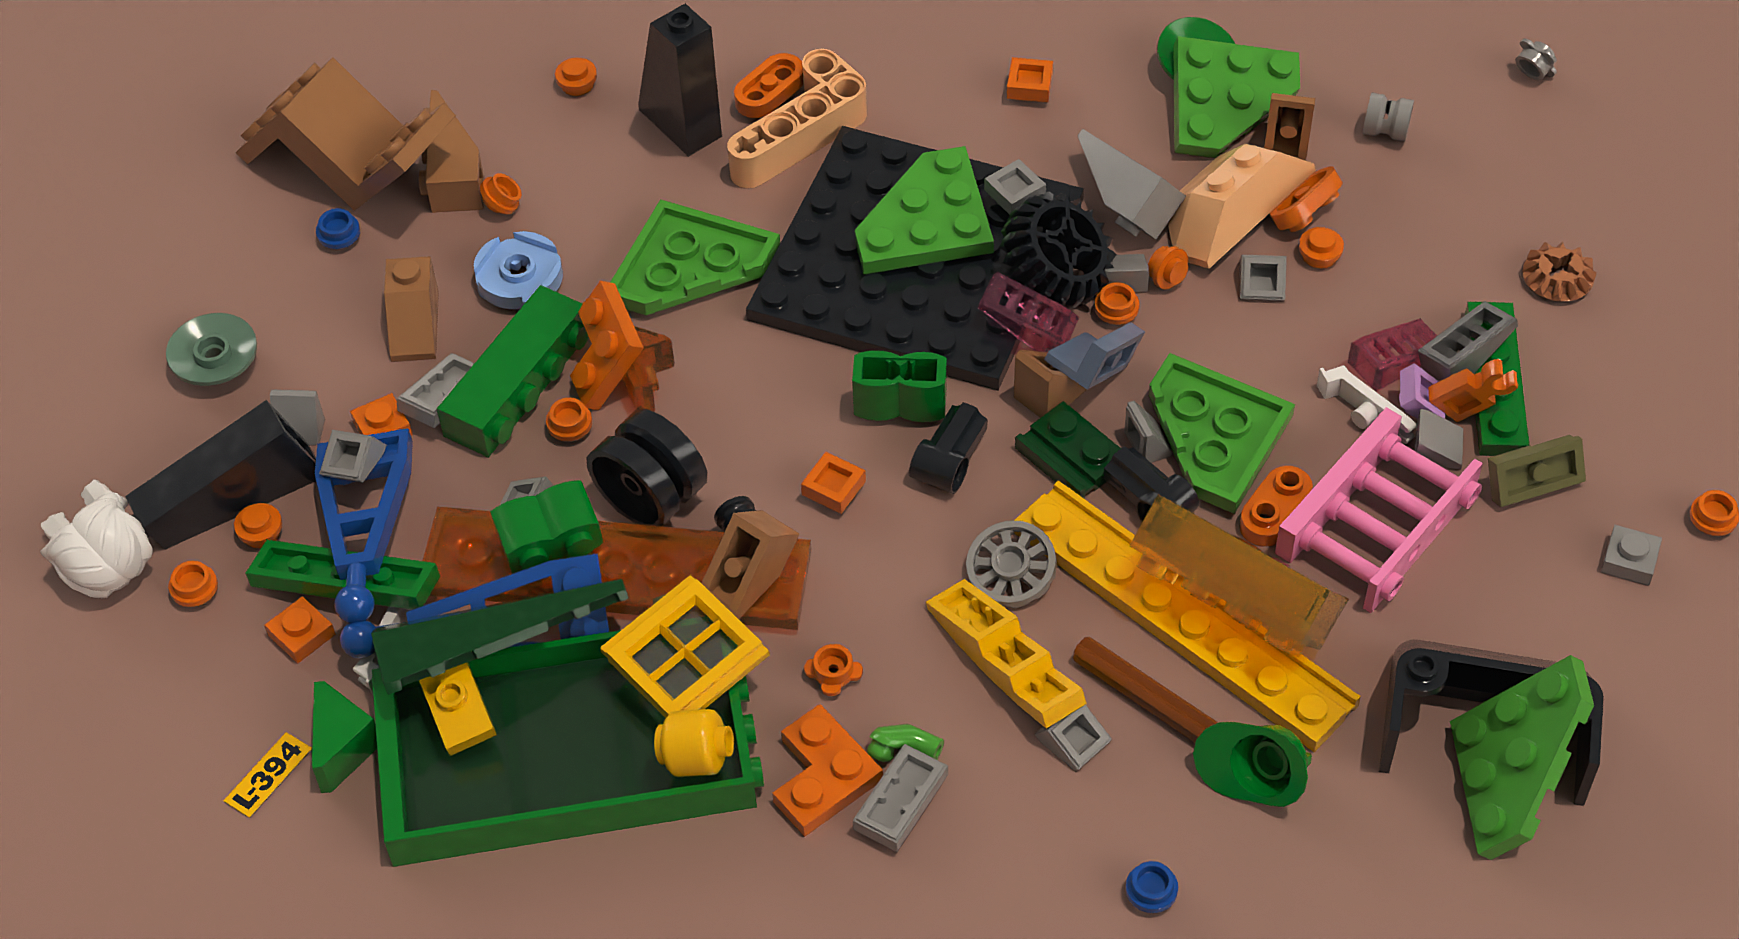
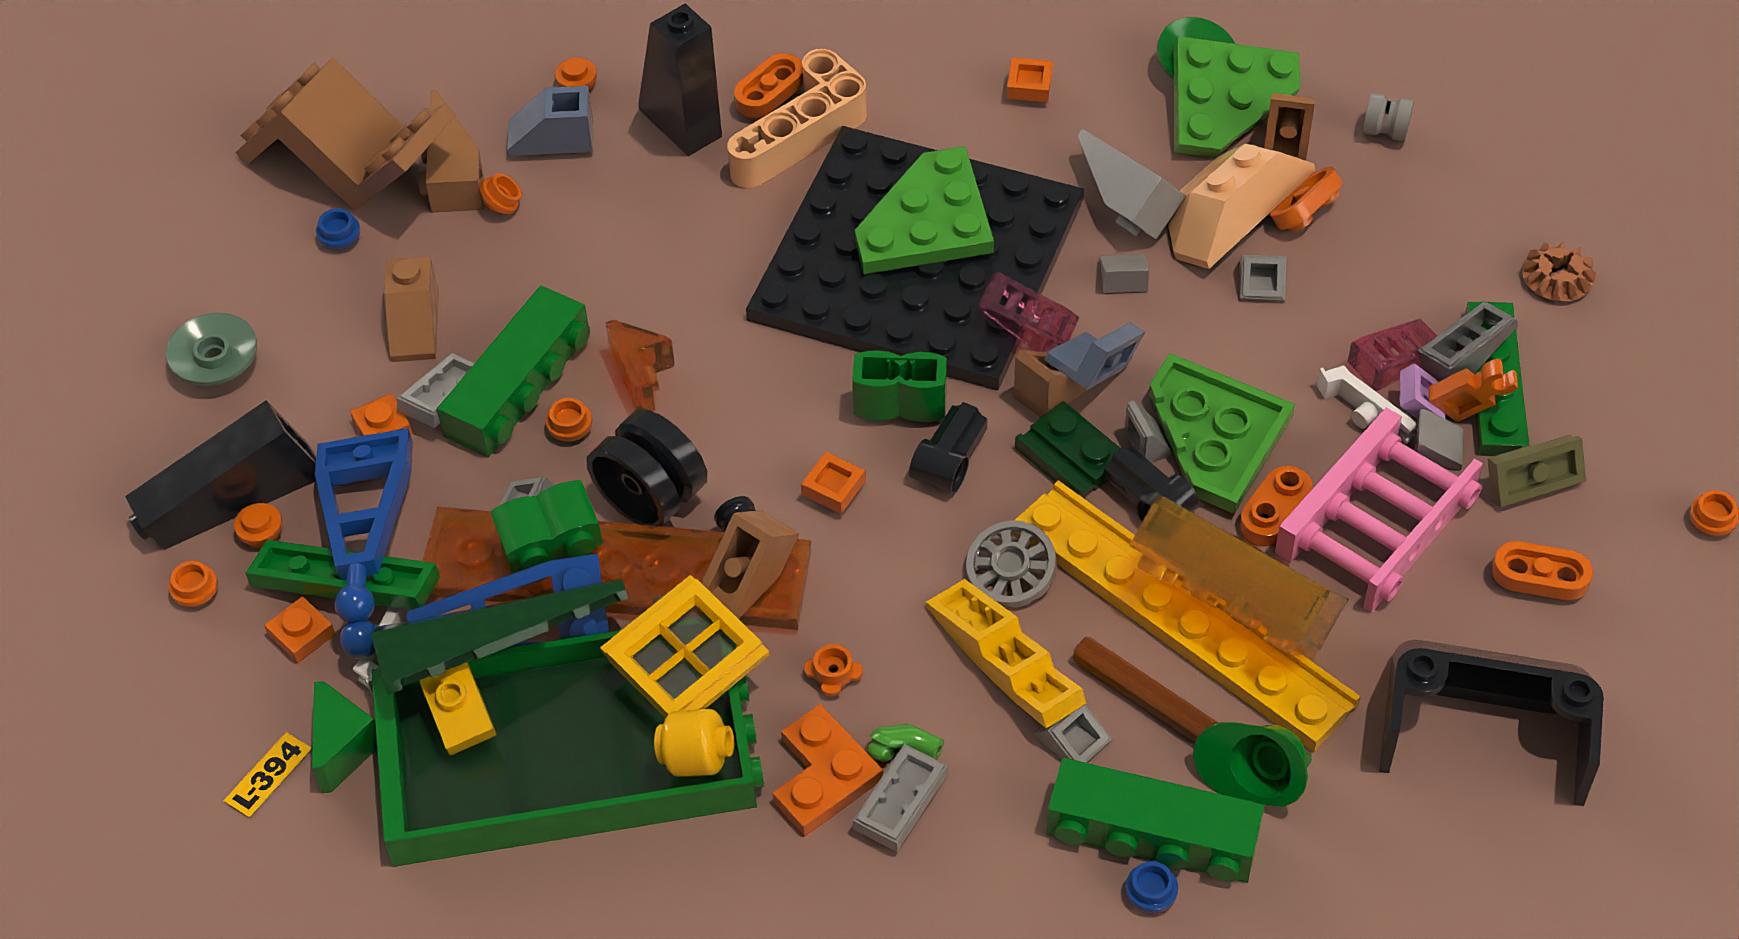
(100, 546): white hair -> none
(301, 411): light grey slope -> none
(351, 456): light grey slope -> none
(513, 290): light blue plate -> none
(553, 123): none -> sand blue slope
(612, 348): orange plate -> none
(690, 256): bright green plate -> none
(1013, 185): light grey plate -> none
(1068, 242): black gear -> none
(1117, 303): orange plate -> none
(1154, 820): none -> green brick
(1168, 266): orange plate -> none
(1321, 247): orange plate -> none
(1517, 751): bright green plate -> none
(1536, 59): light grey plate -> none
(1541, 570): none -> orange plate
(1631, 555): light grey plate -> none

